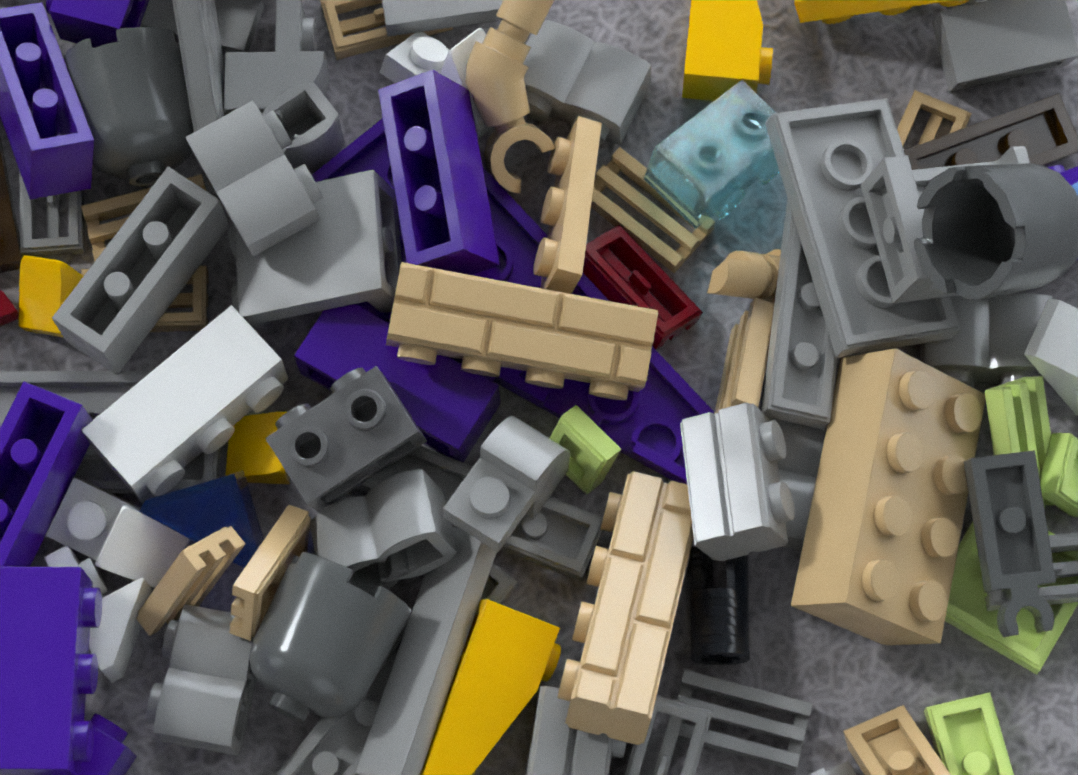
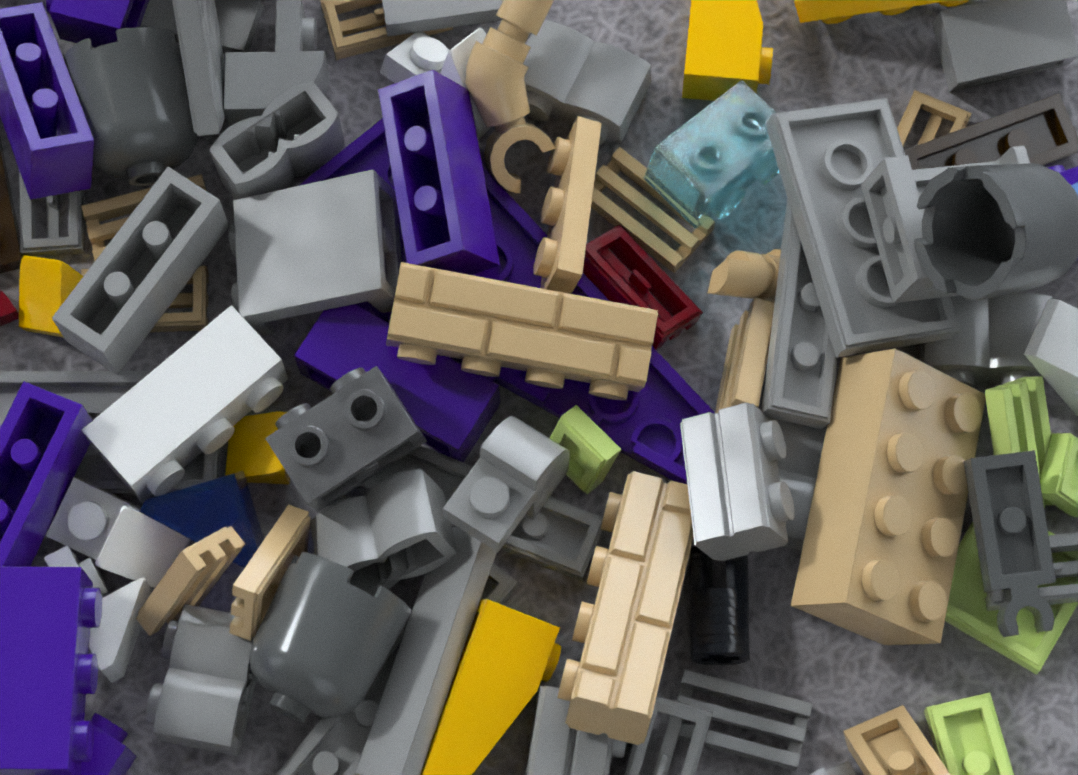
(254, 176): light grey brick -> none

